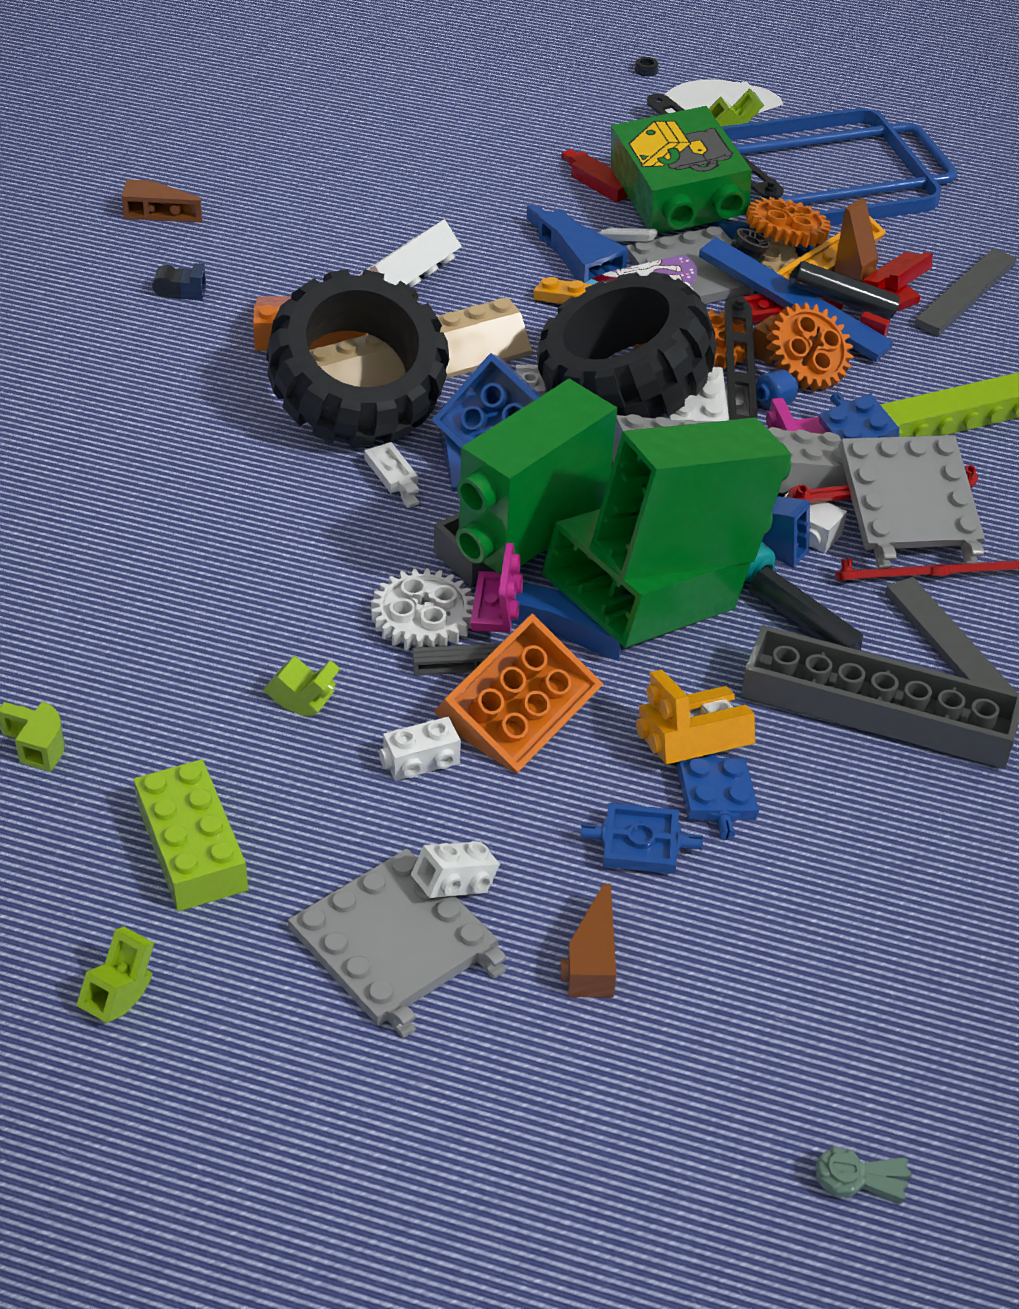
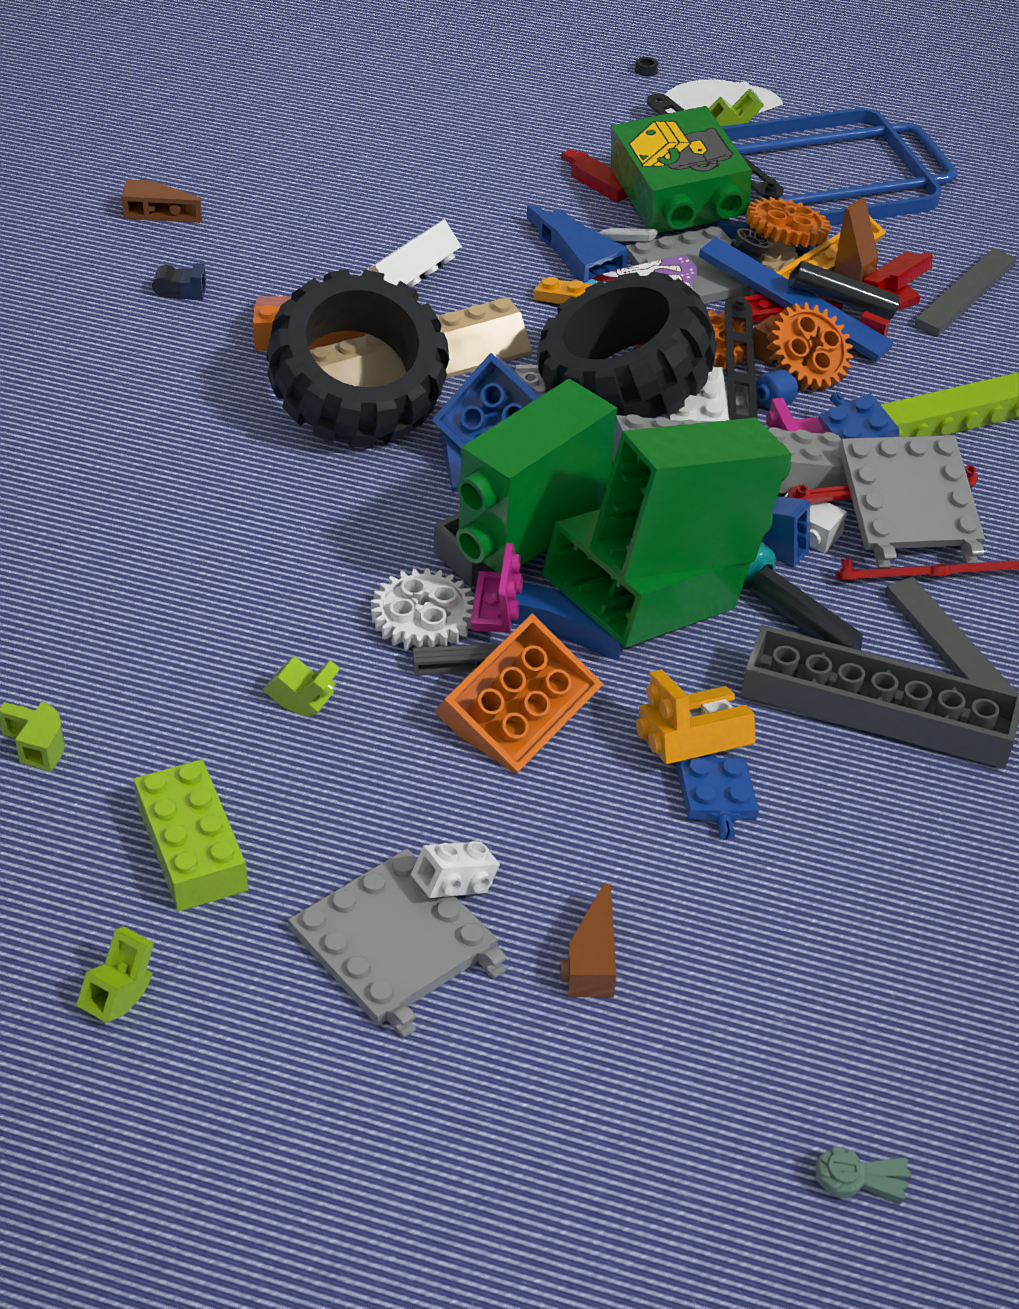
(394, 472): white plate -> none
(420, 748): white brick -> none
(641, 838): blue plate -> none

